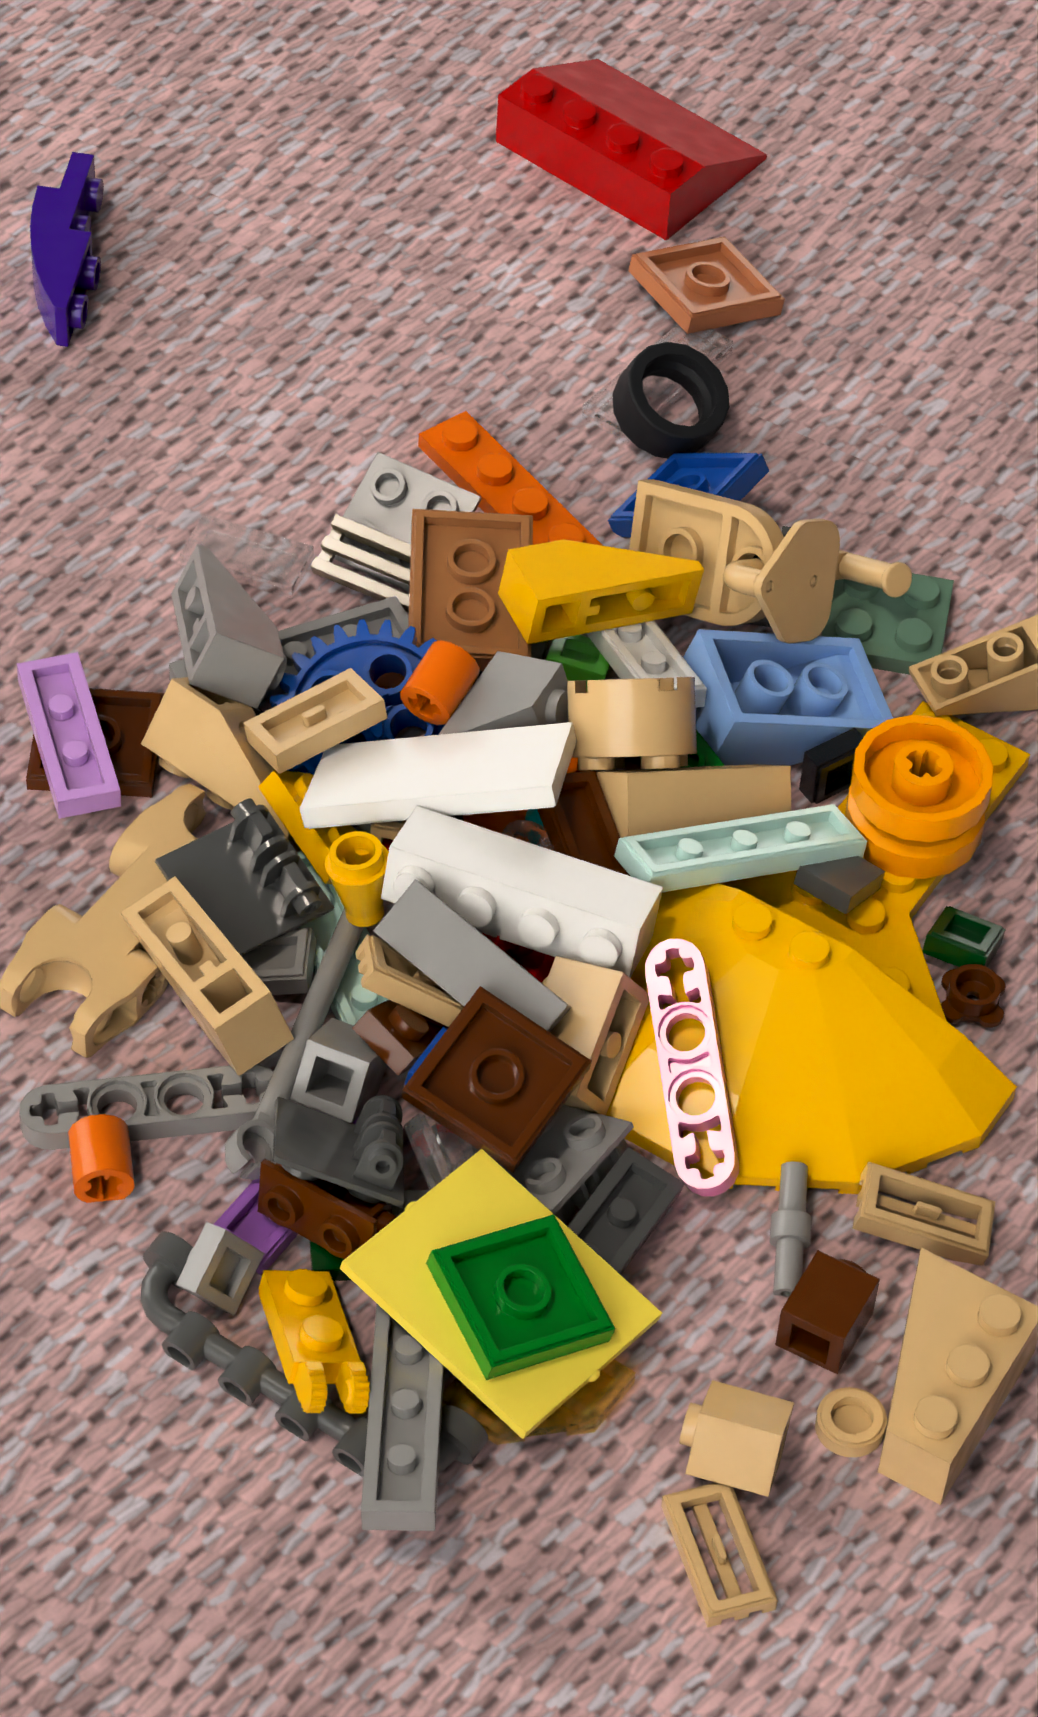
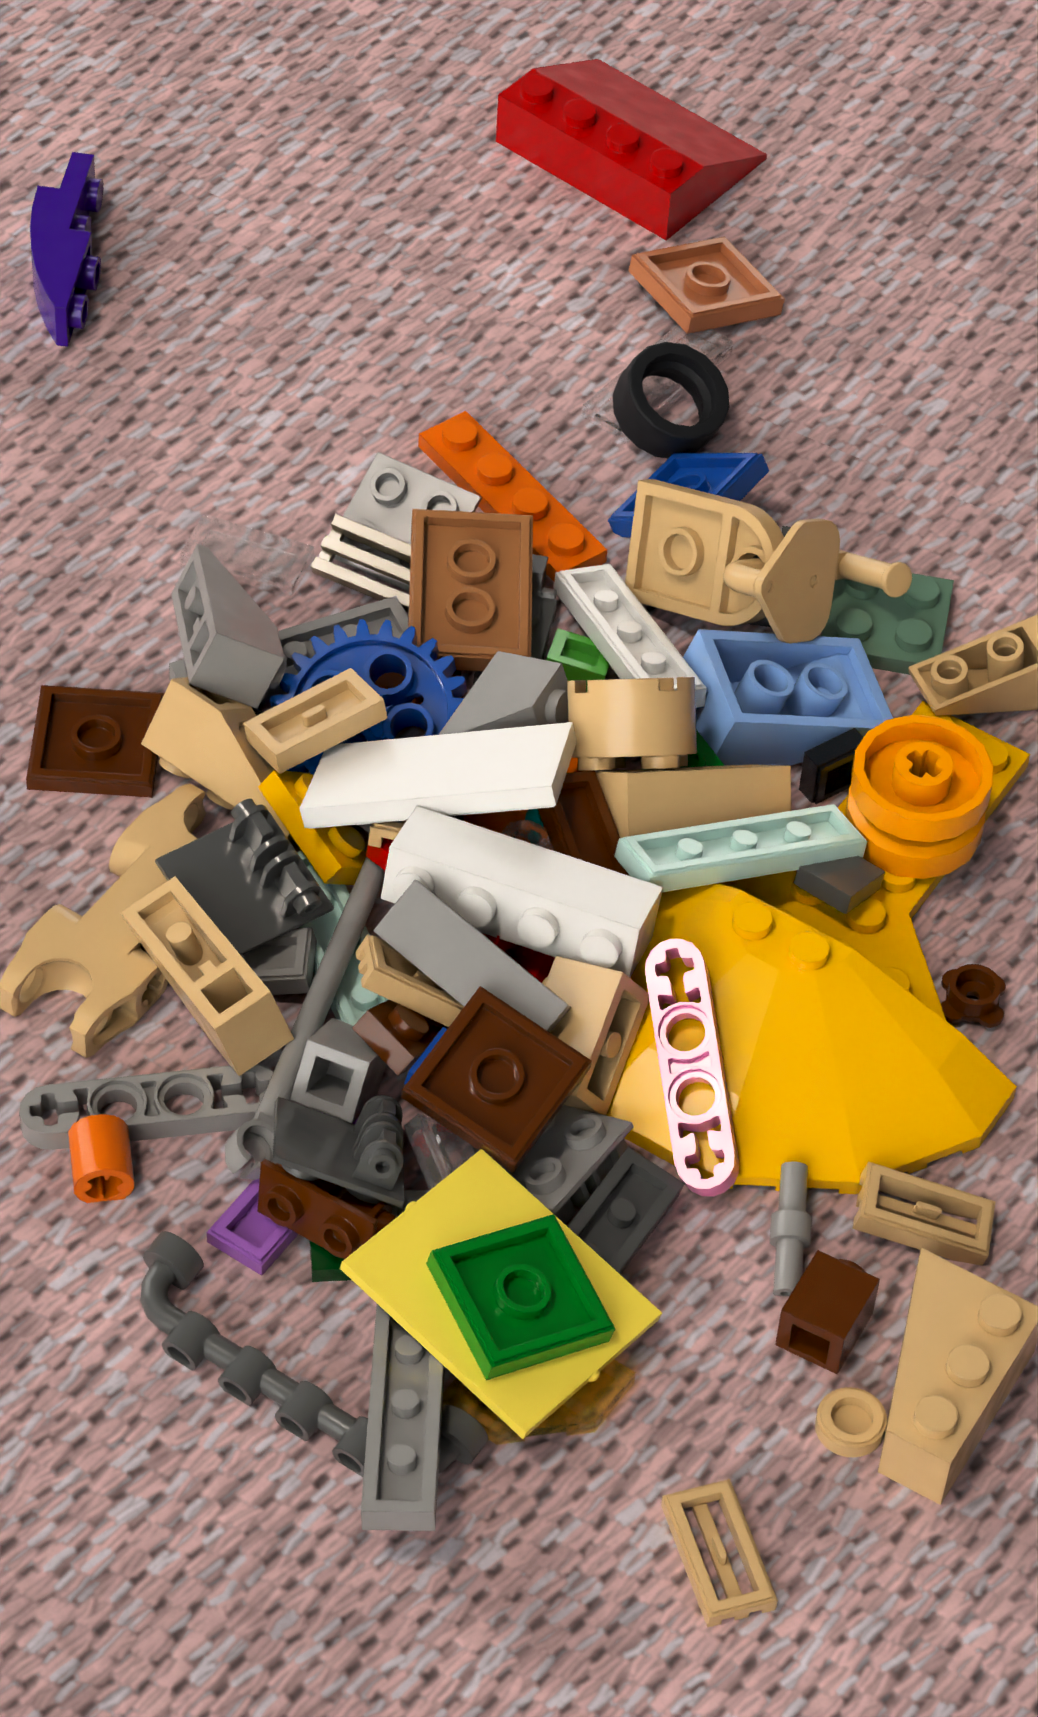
(68, 735): lavender plate -> none
(220, 1268): light grey plate -> none
(313, 1338): yellow hinge -> none
(357, 873): yellow cone -> none
(439, 682): orange gear -> none
(588, 588): yellow slope -> none
(736, 1437): tan brick -> none
(963, 938): dark green tile -> none

